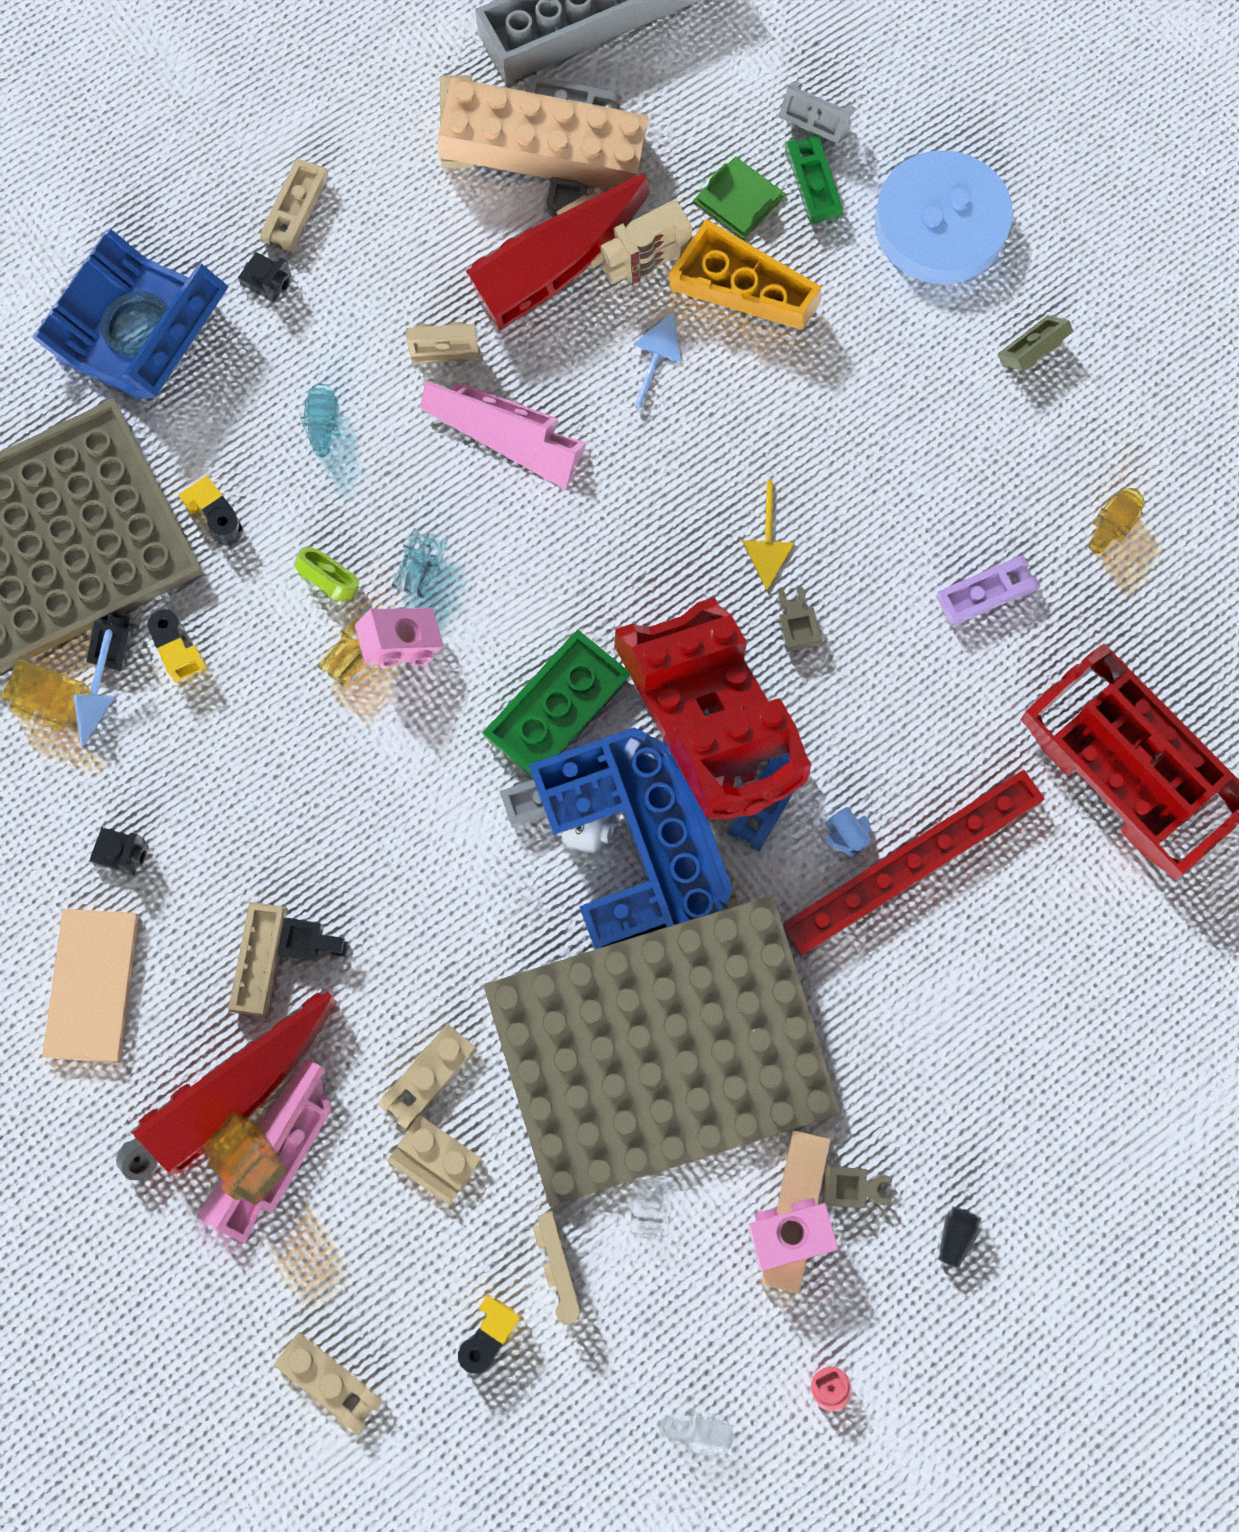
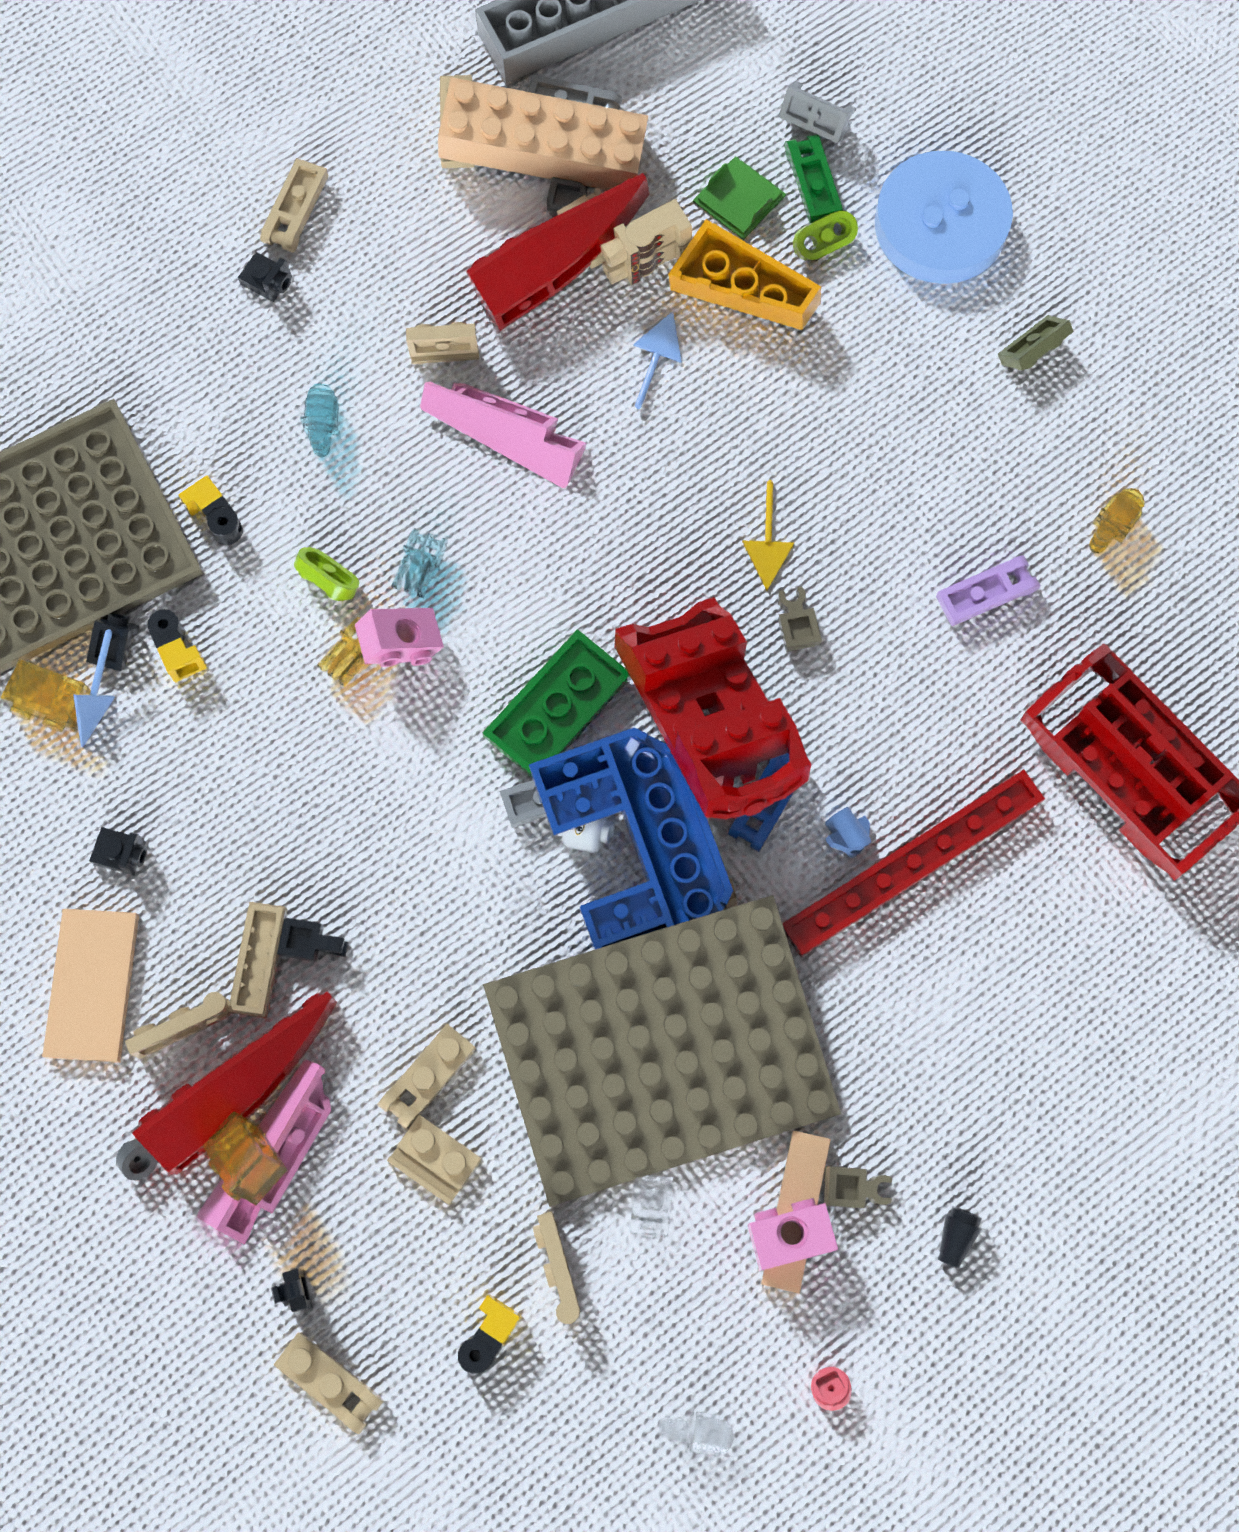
(128, 317): blue panel -> none
(179, 1026): none -> tan plate
(293, 1291): none -> black plate
(823, 235): none -> lime plate

